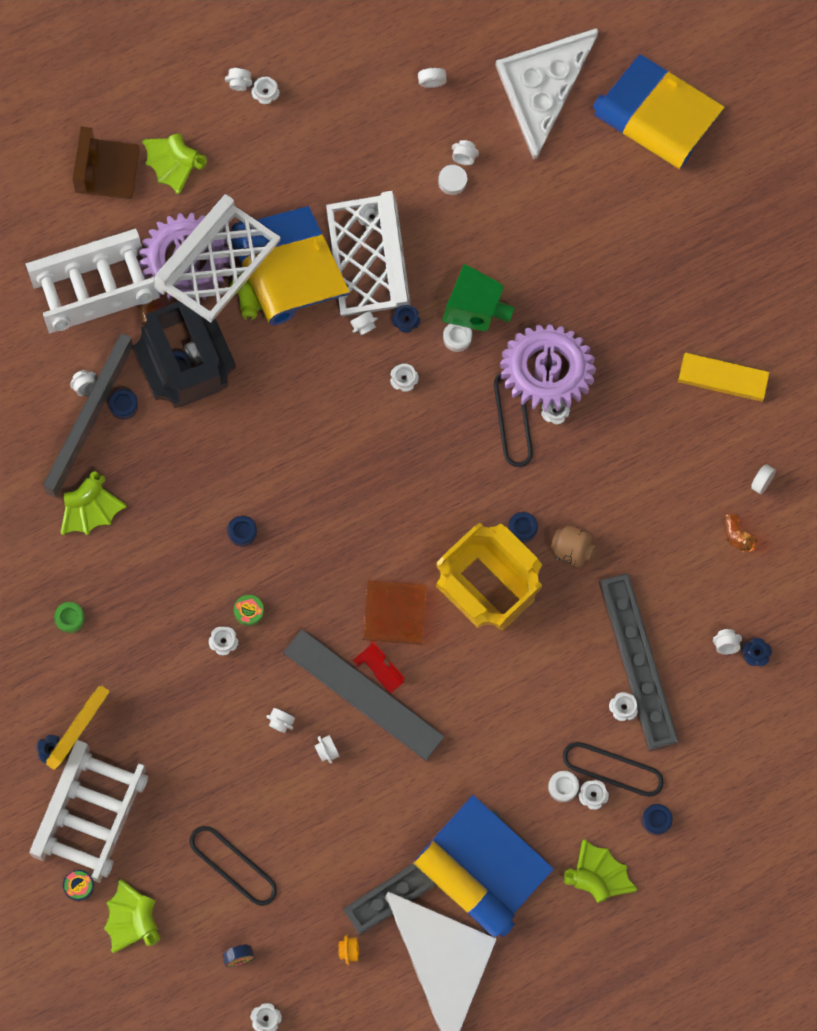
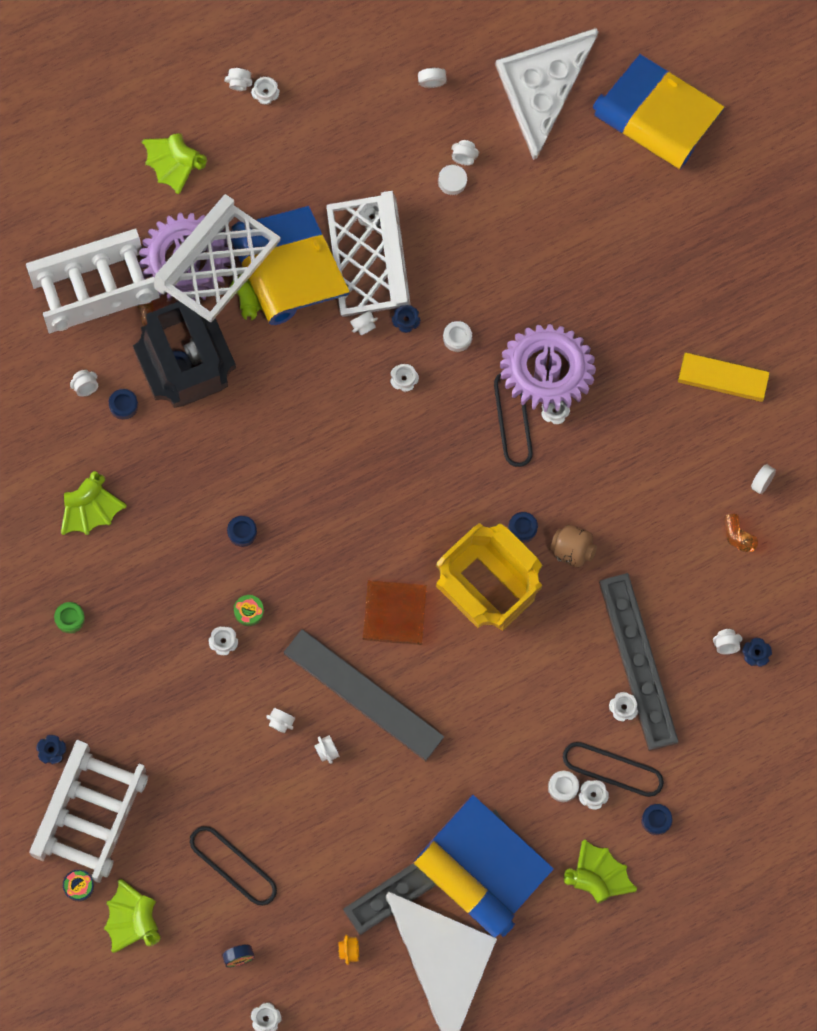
(77, 727): yellow tile -> none
(88, 415): dark grey tile -> none
(105, 166): reddish brown bracket -> none
(374, 661): red piece -> none
(476, 301): green torso -> none

